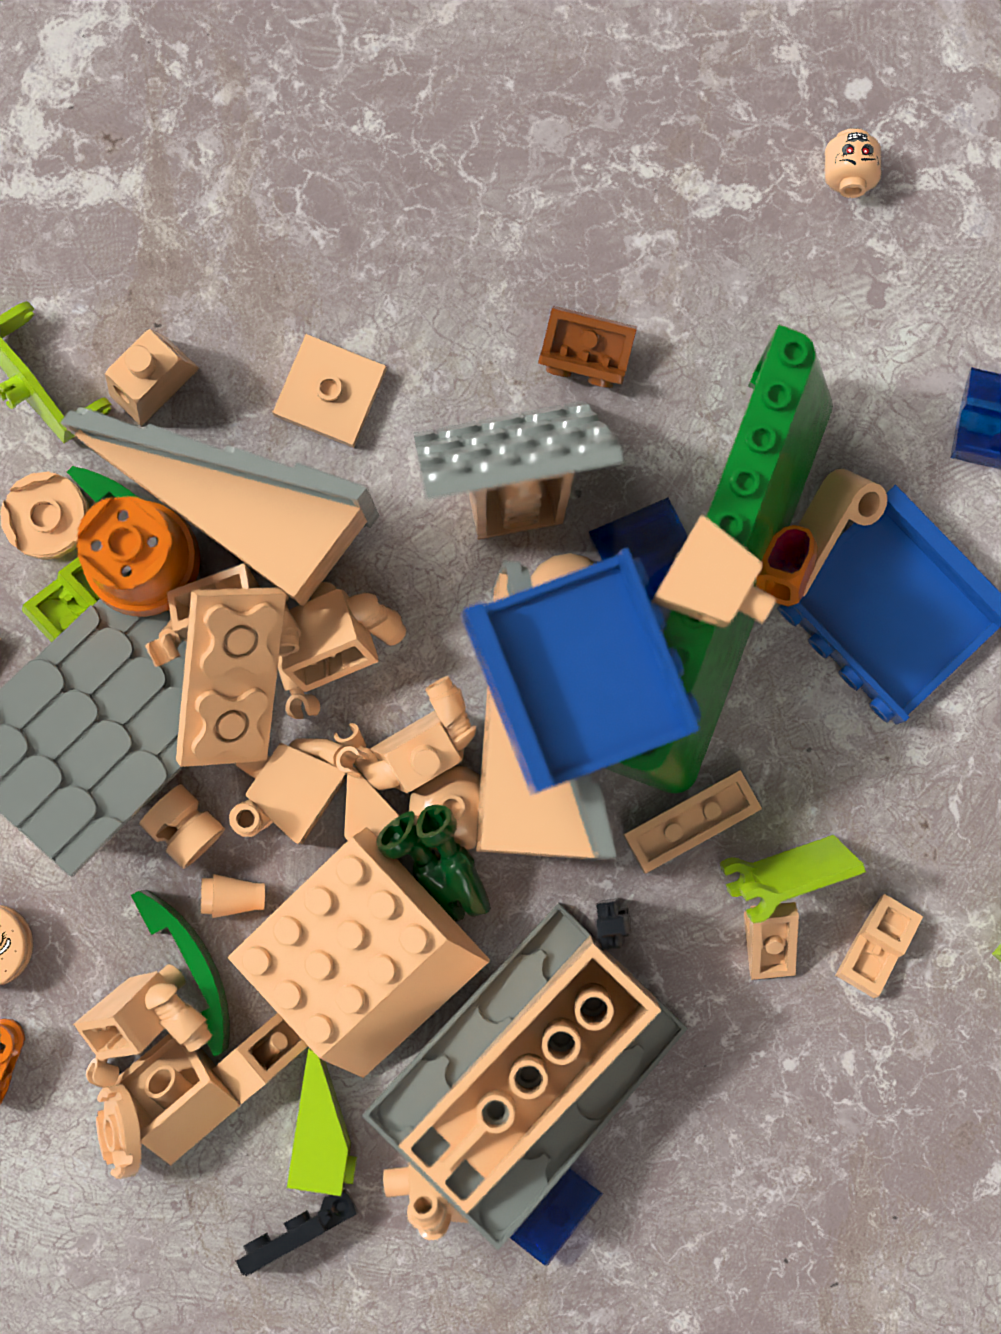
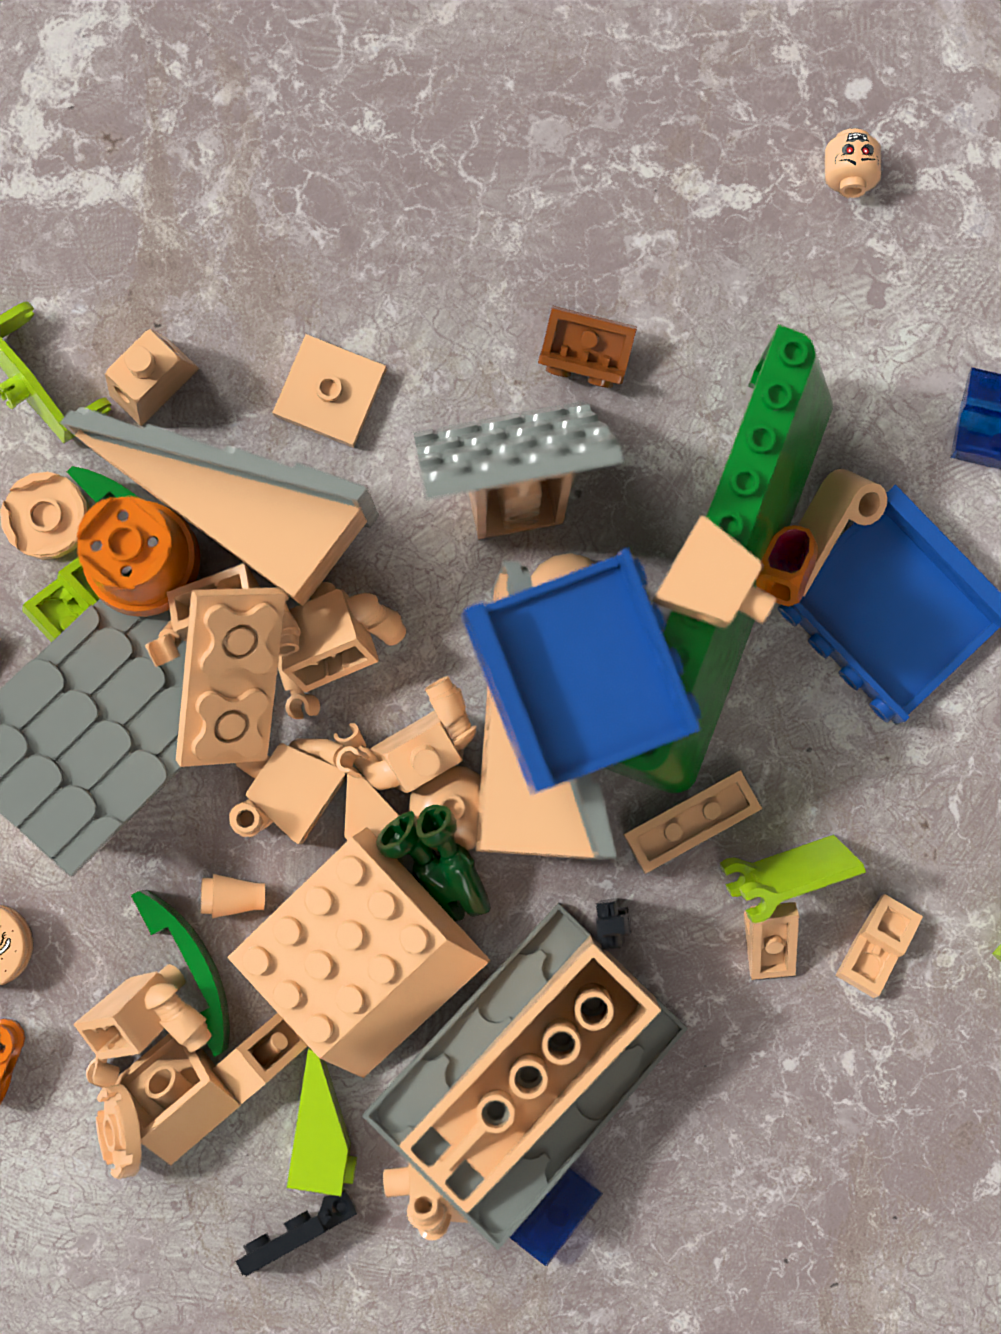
(182, 826): light nougat wheel -> none
(650, 535): clear blue slope -> none

